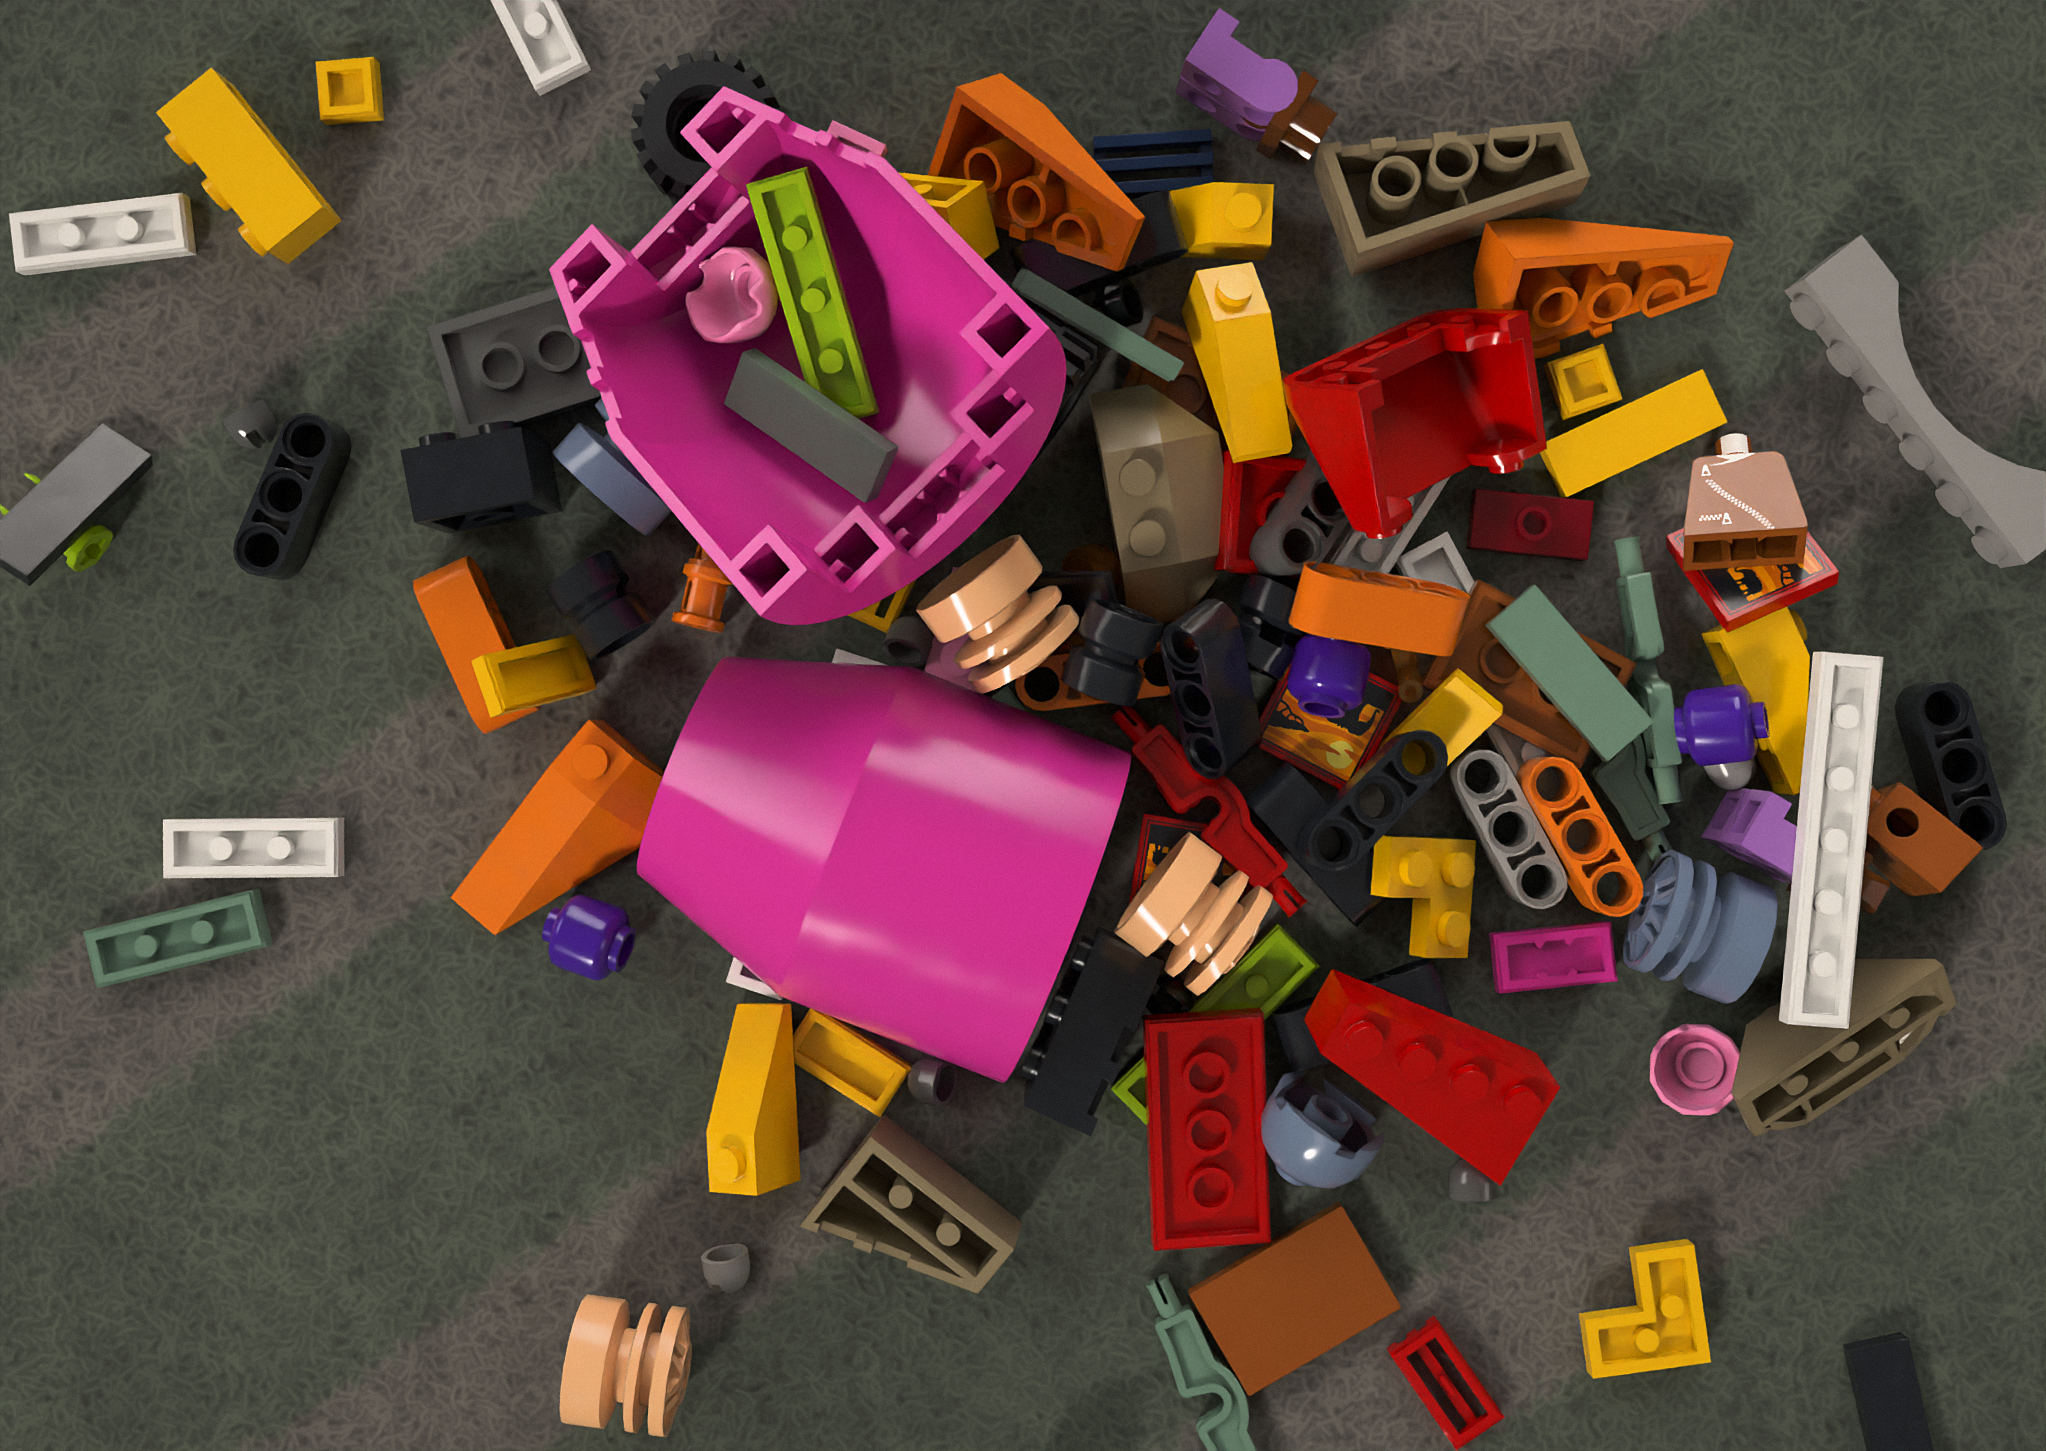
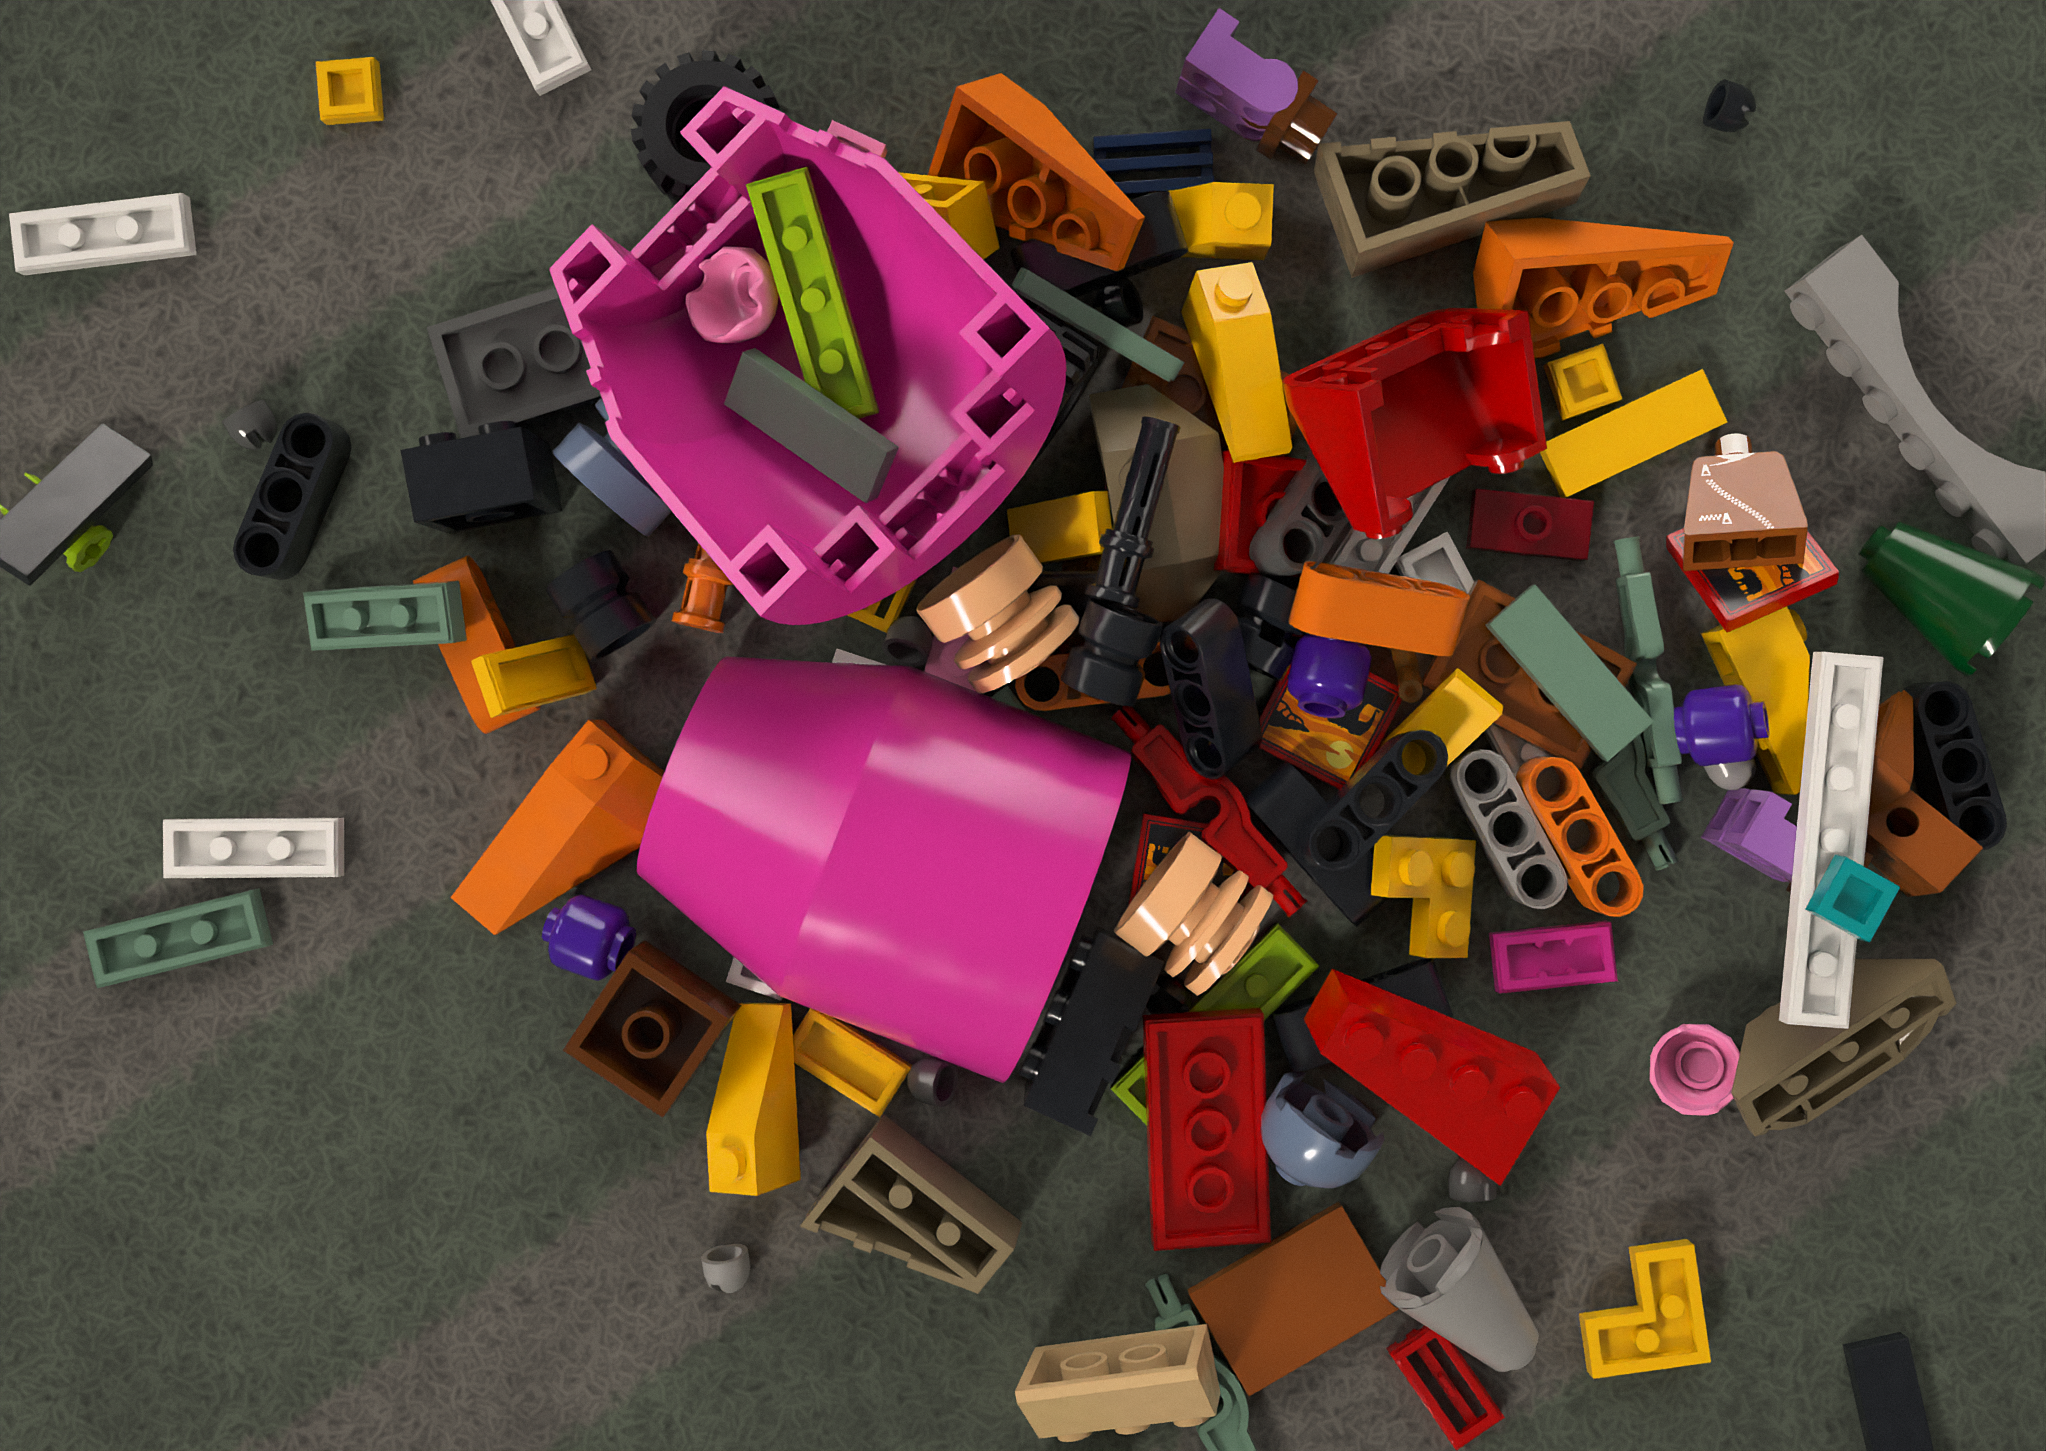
(246, 168): yellow brick -> none
(385, 616): none -> sand green tile
(625, 1365): light nougat wheel -> none
(652, 1027): none -> reddish brown brick
(1063, 526): none -> yellow tile
(1120, 1383): none -> tan slope
(1127, 542): none -> black pin
(1460, 1290): none -> light grey cone
(1701, 927): sand blue wheel -> none
(1728, 106): none -> black hinge
(1852, 898): none -> teal plate
(1893, 751): none -> dark orange slope
(1949, 591): none -> dark green cone

